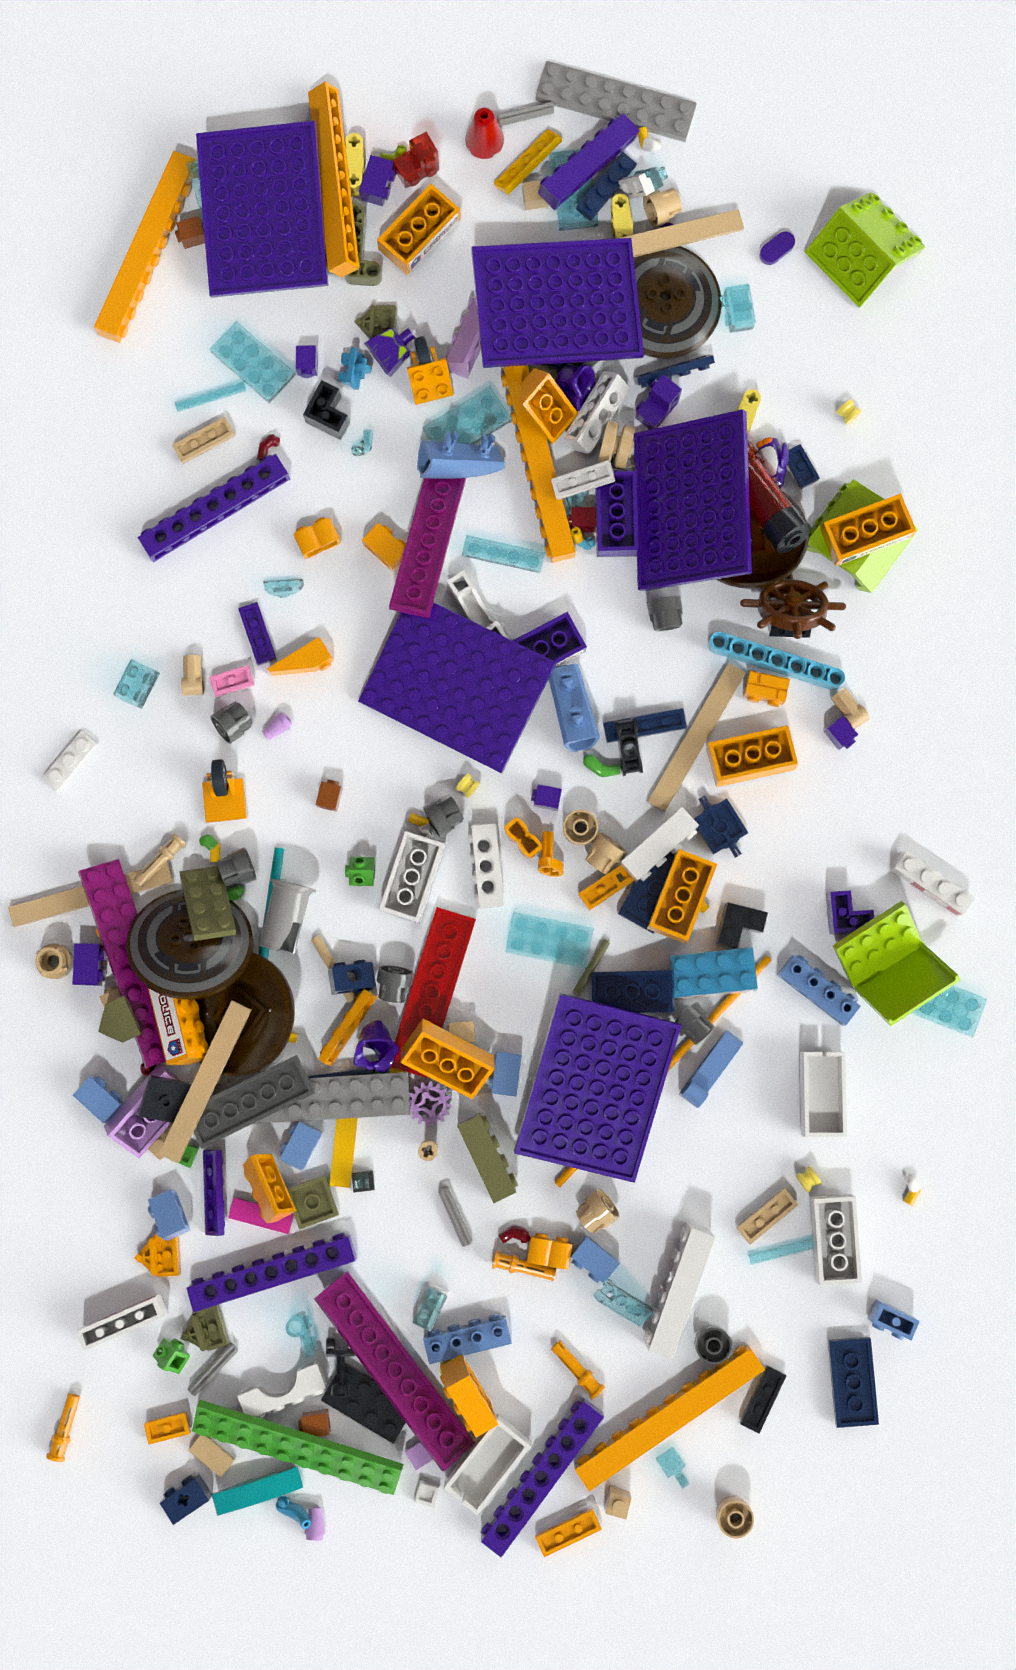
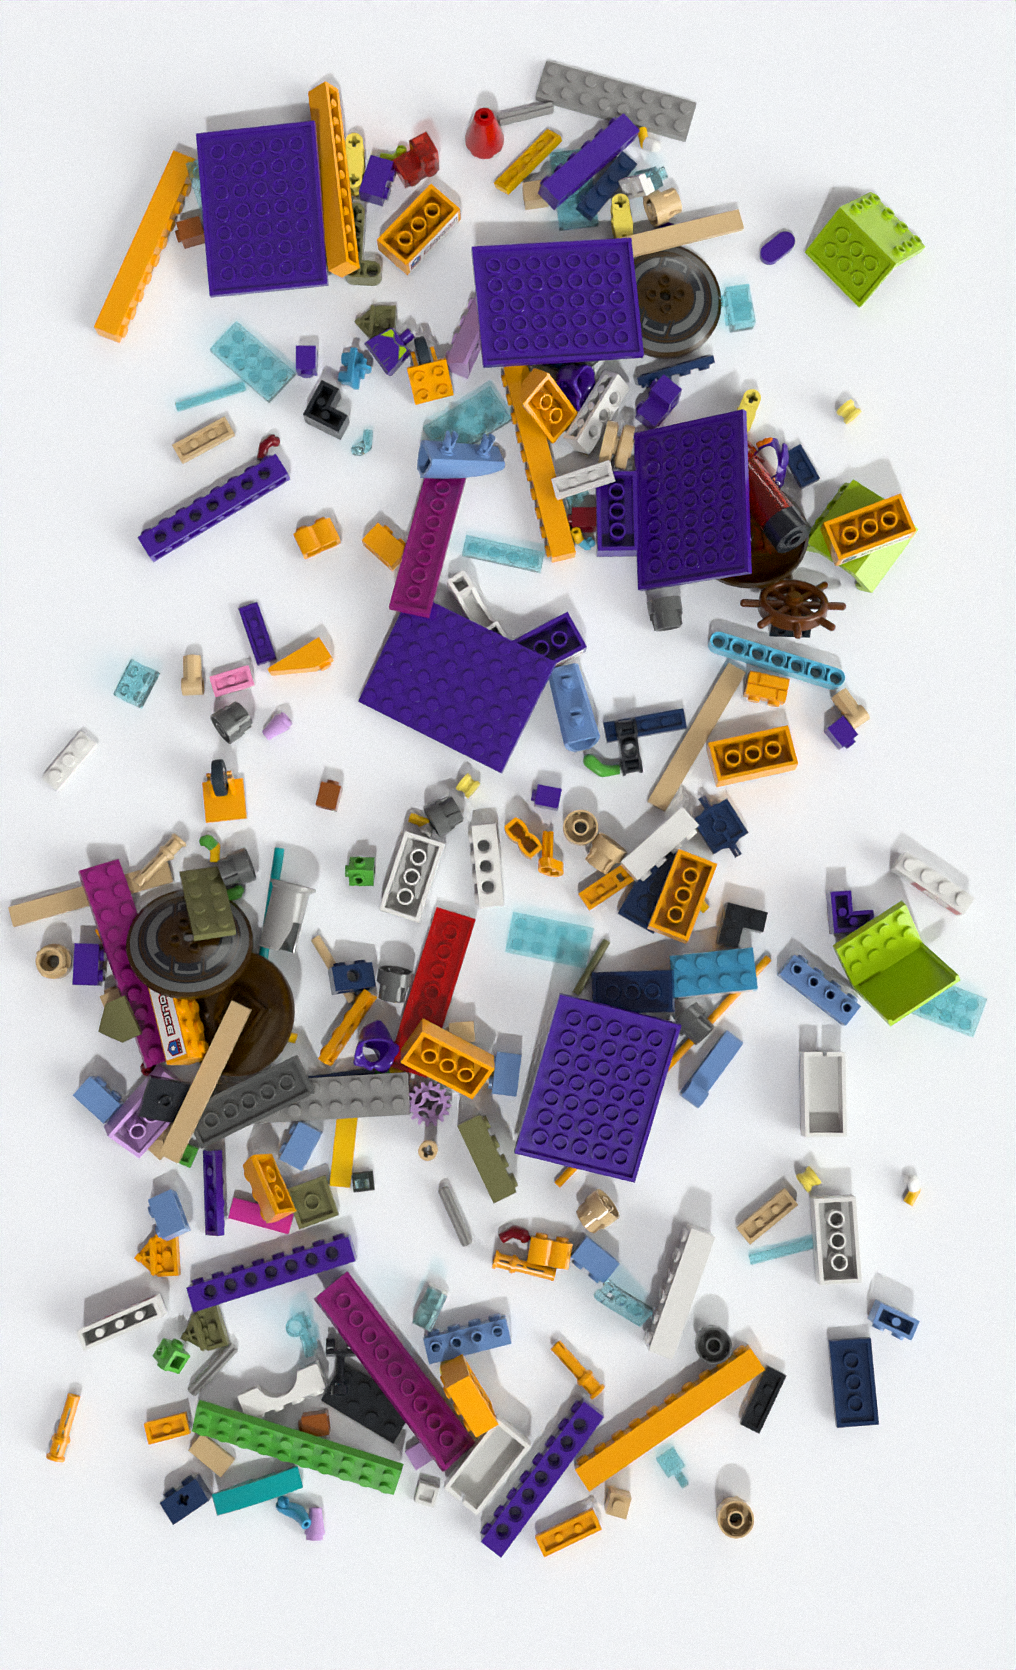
(283, 588): clear light blue plate -> none

